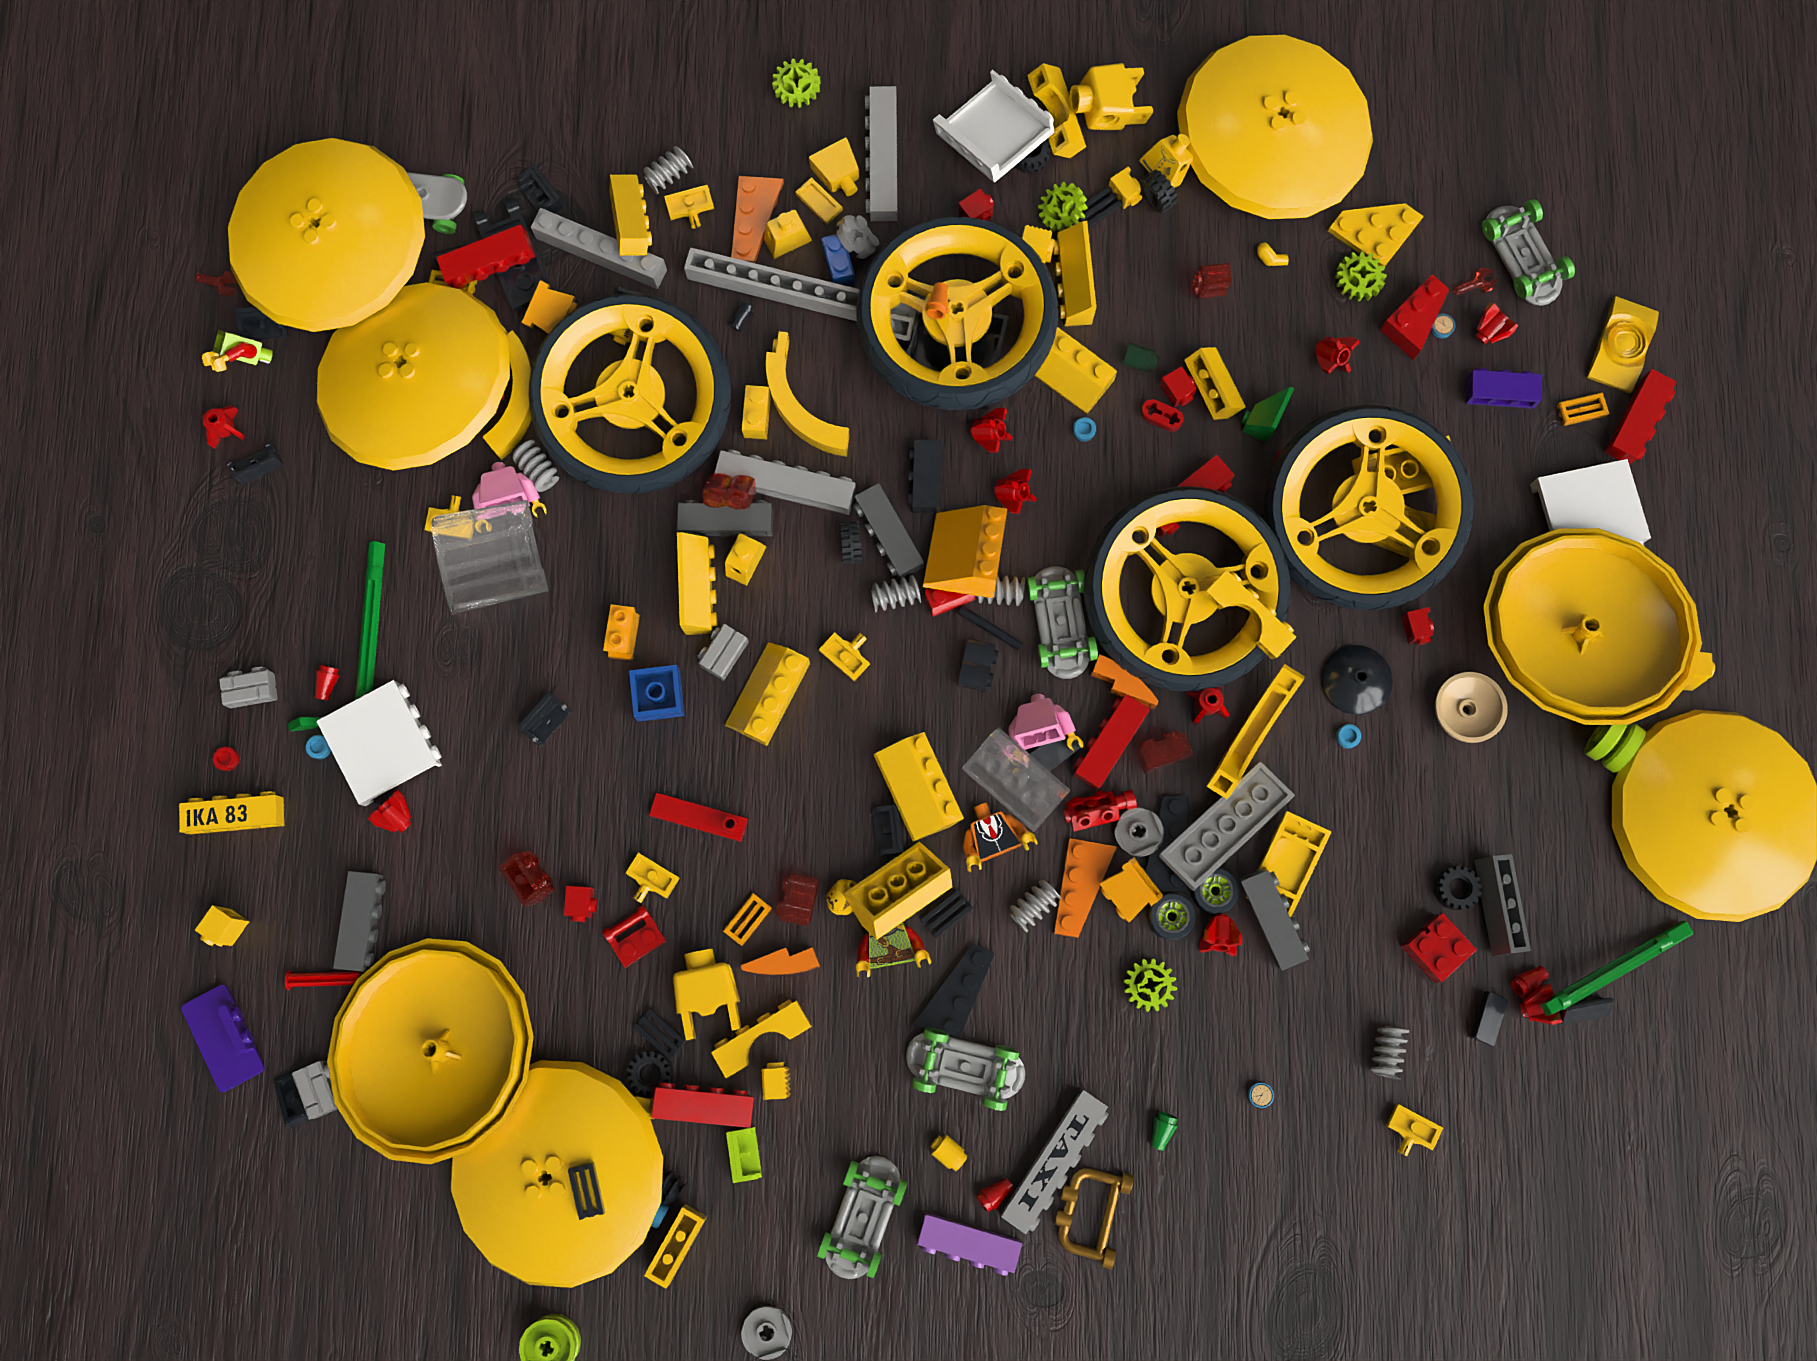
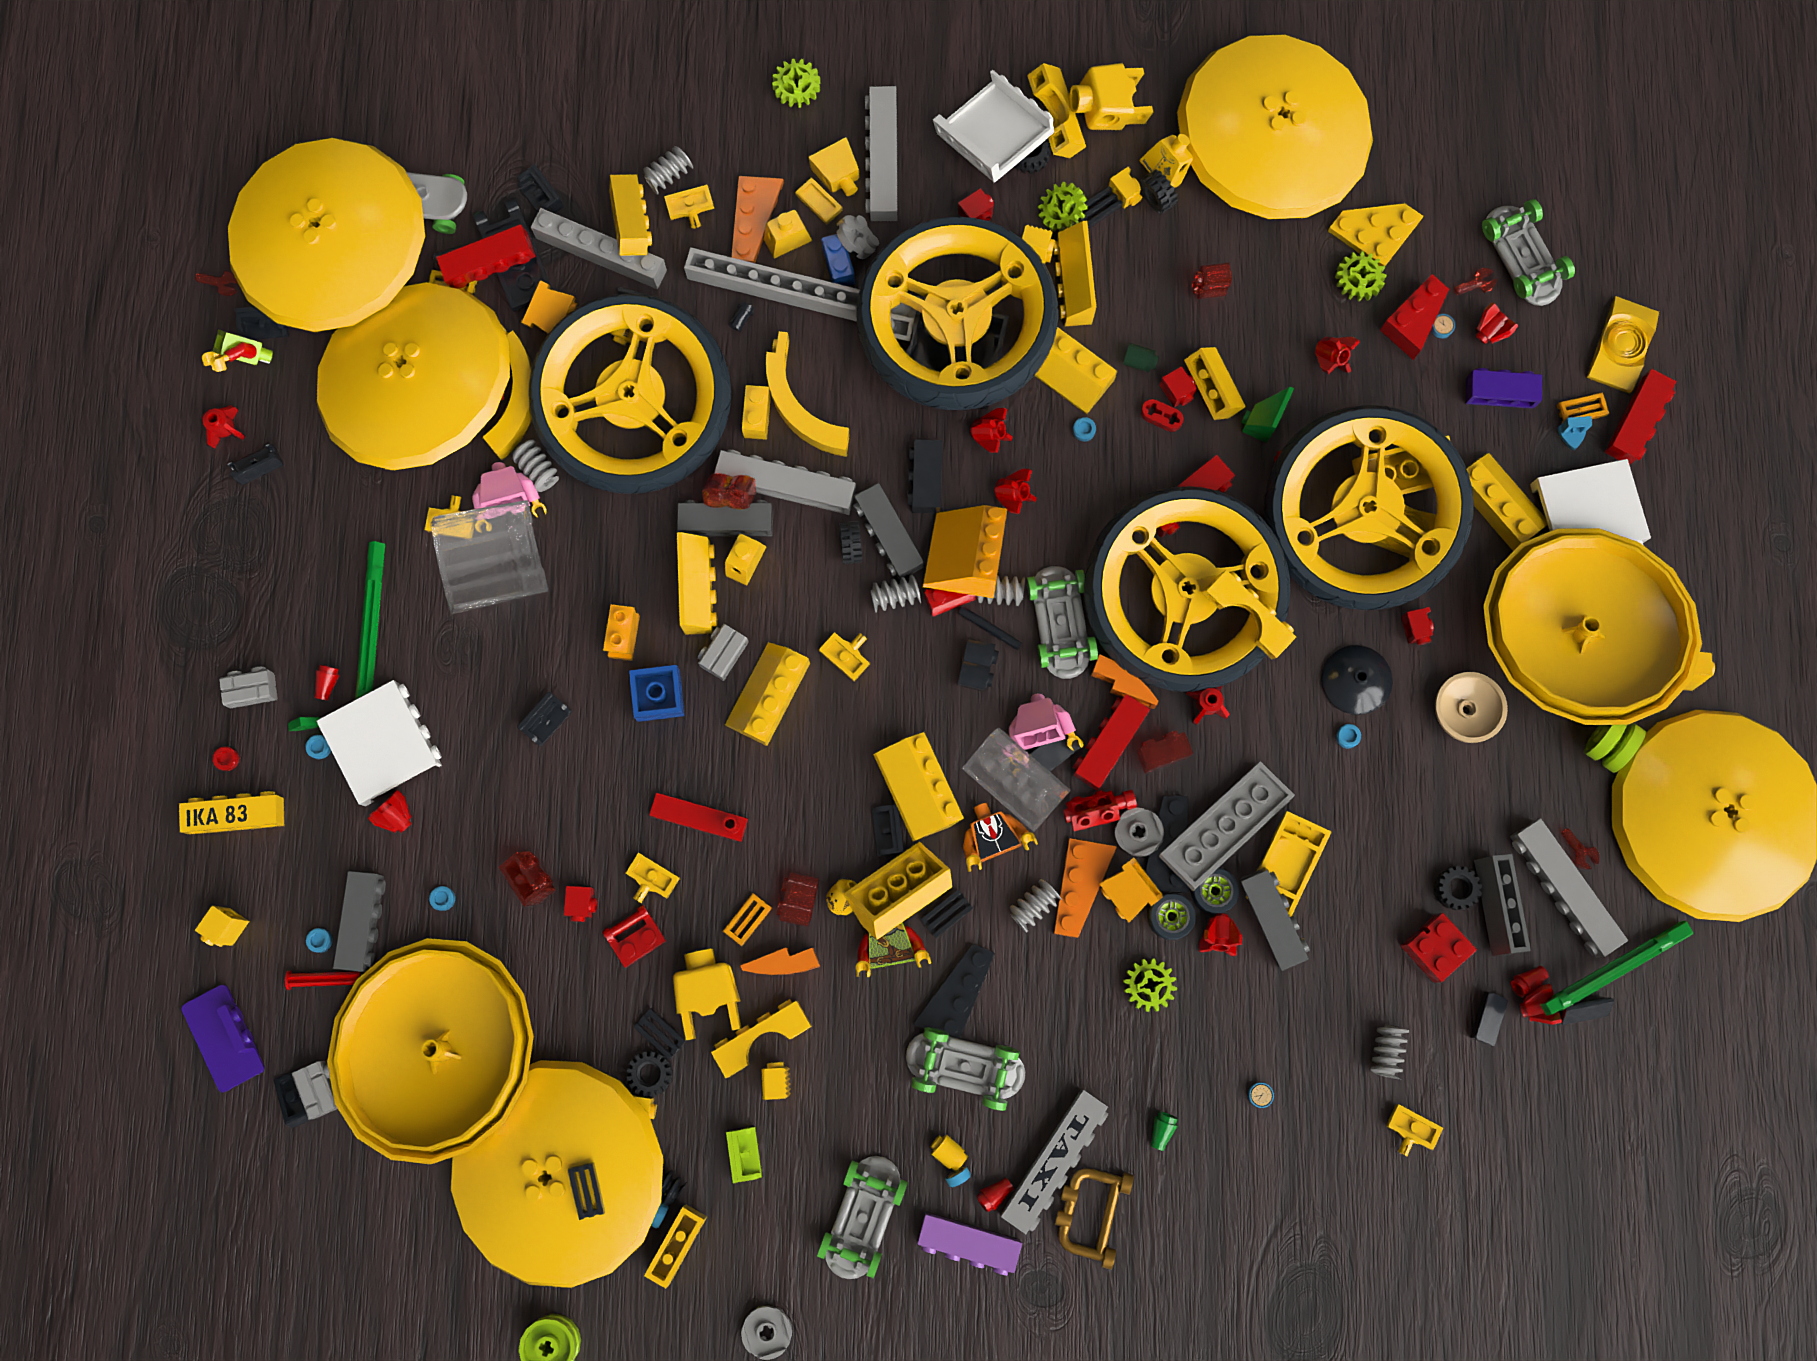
(319, 940): none -> dark azure tile
(442, 898): none -> dark azure tile
(701, 1106): red brick -> none
(938, 301): orange cone -> none
(958, 1177): none -> dark azure tile
(1254, 730): yellow arch -> none
(1269, 257): yellow arm -> none
(1503, 503): none -> yellow slope
(1568, 889): none -> light grey brick
(1574, 430): none -> dark azure tile
(1581, 851): none -> clear red bar

